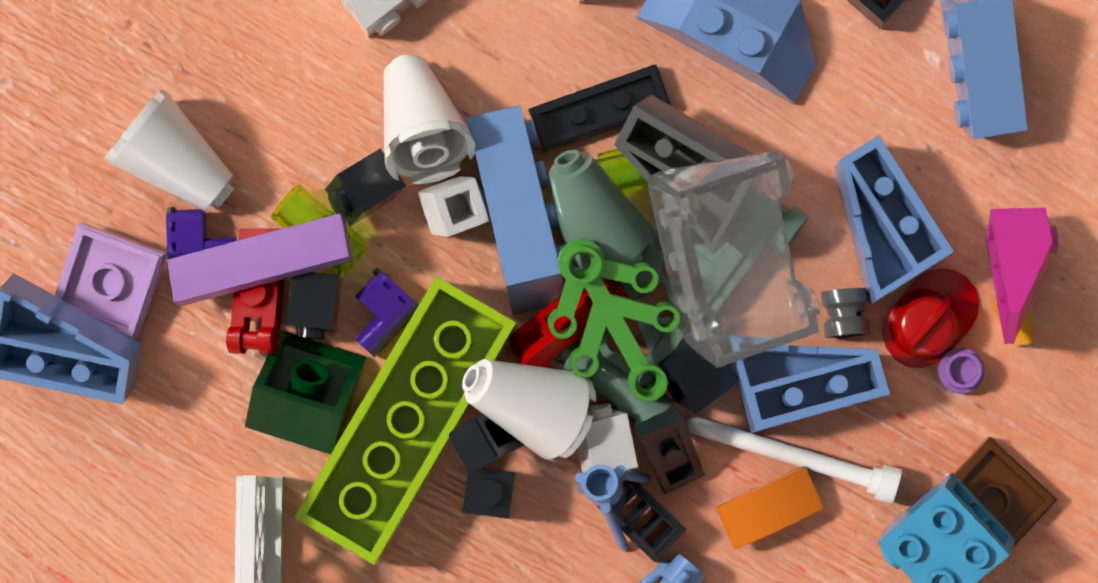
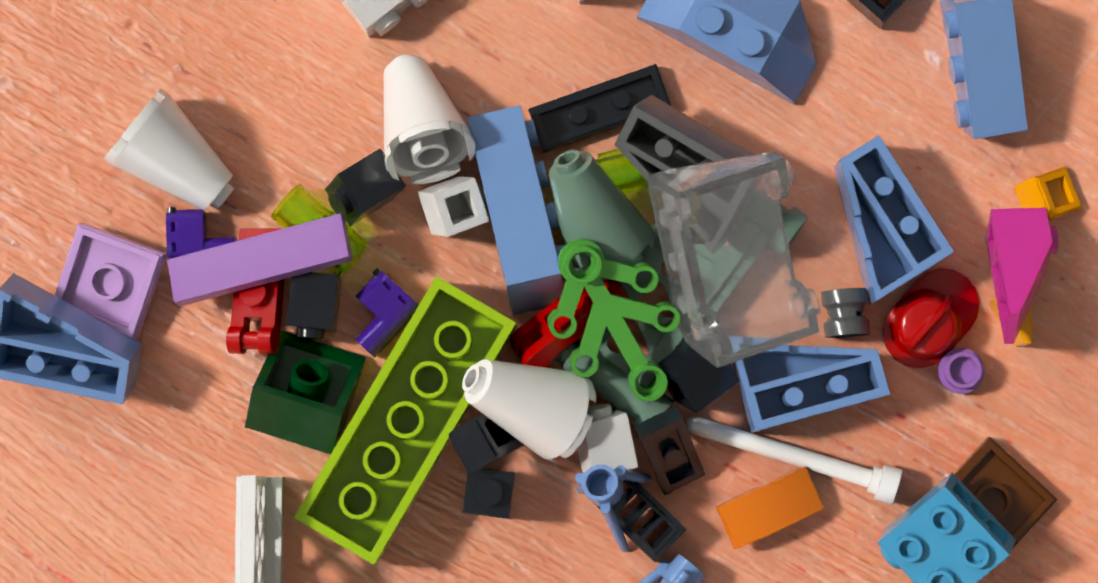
(1049, 191): none -> light orange slope

